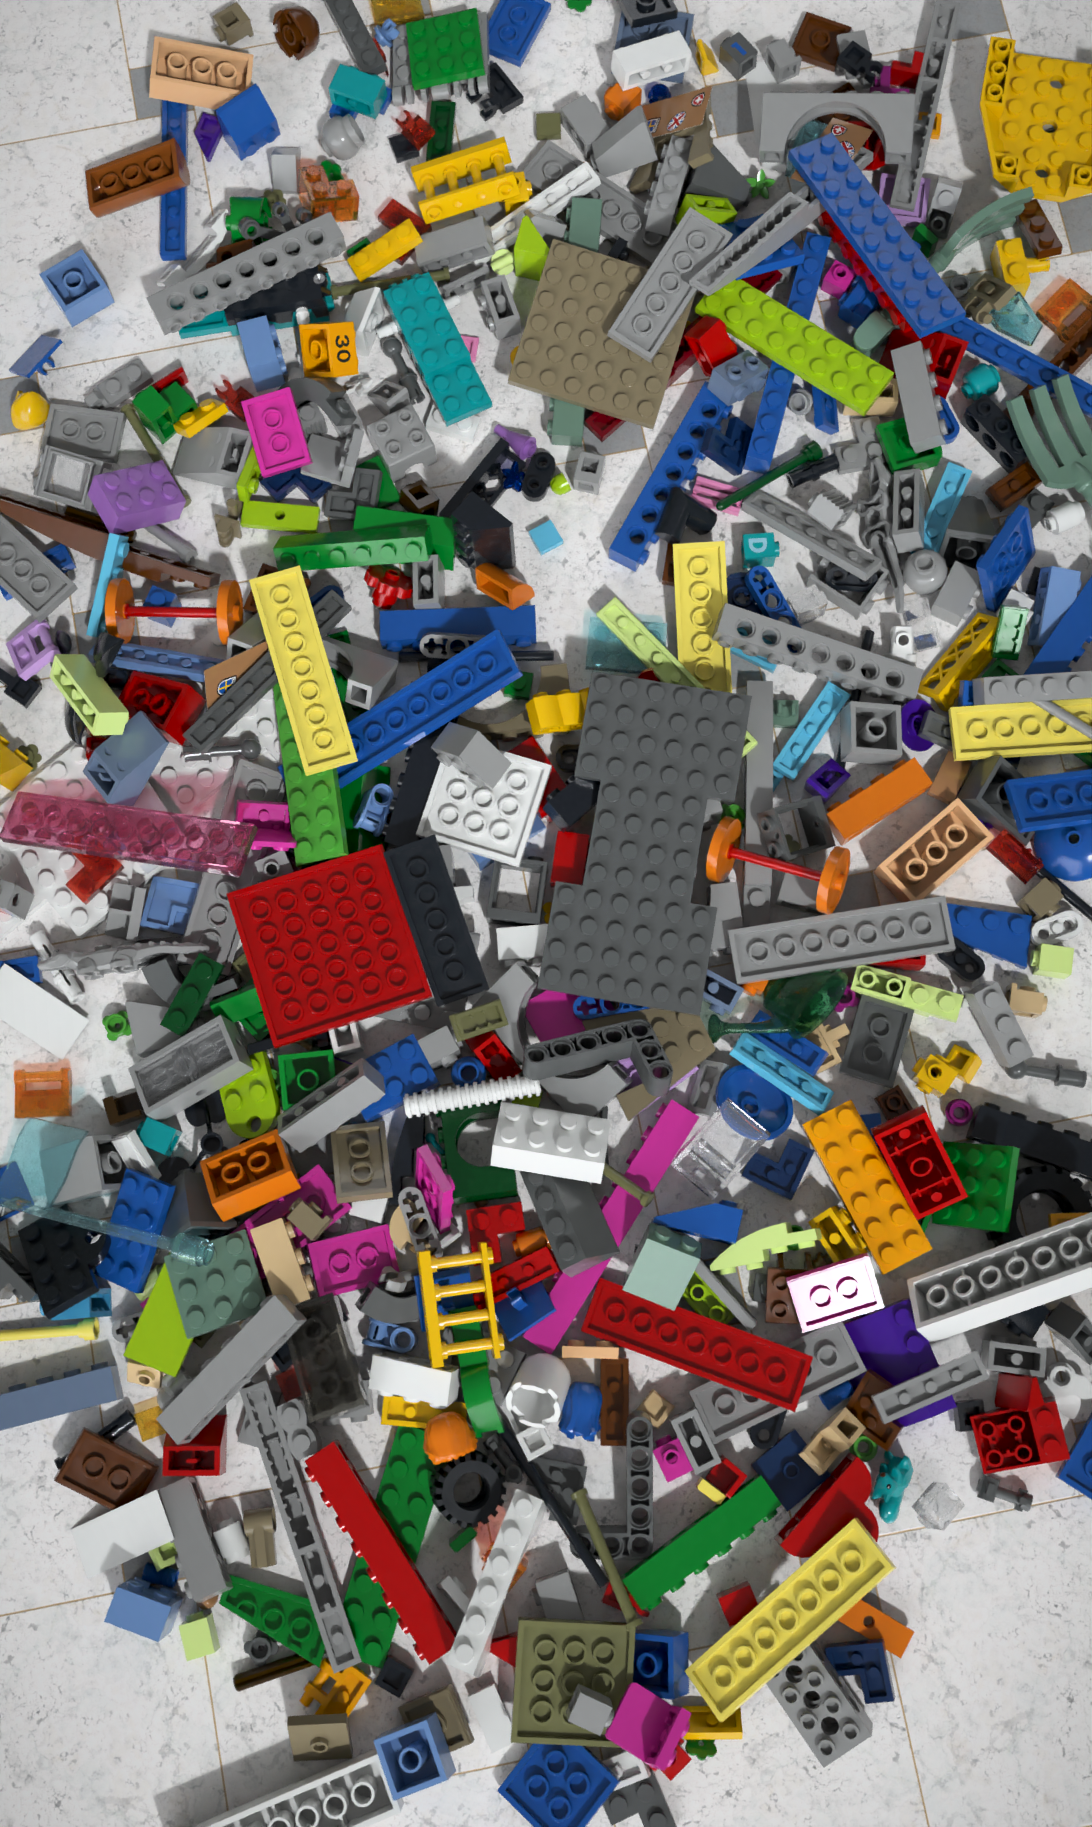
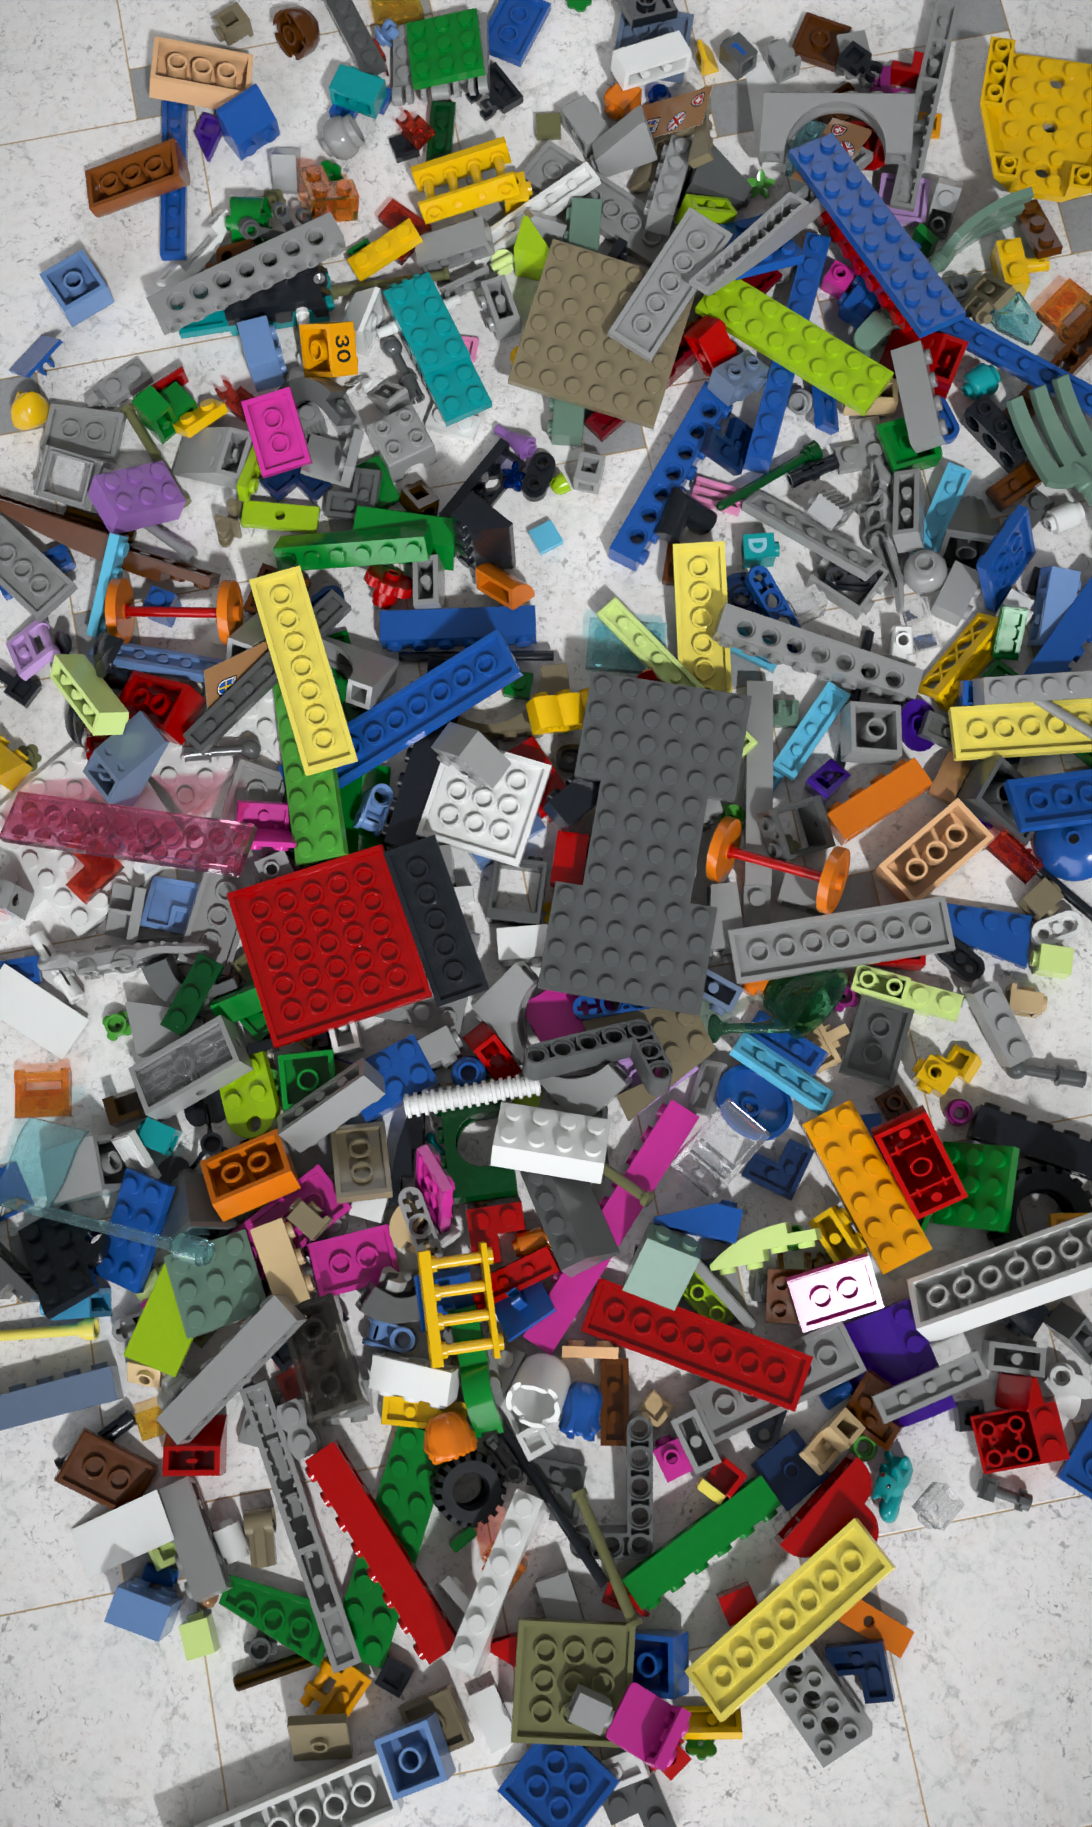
(438, 639): light grey beam -> none
(478, 1020): olive plate -> none

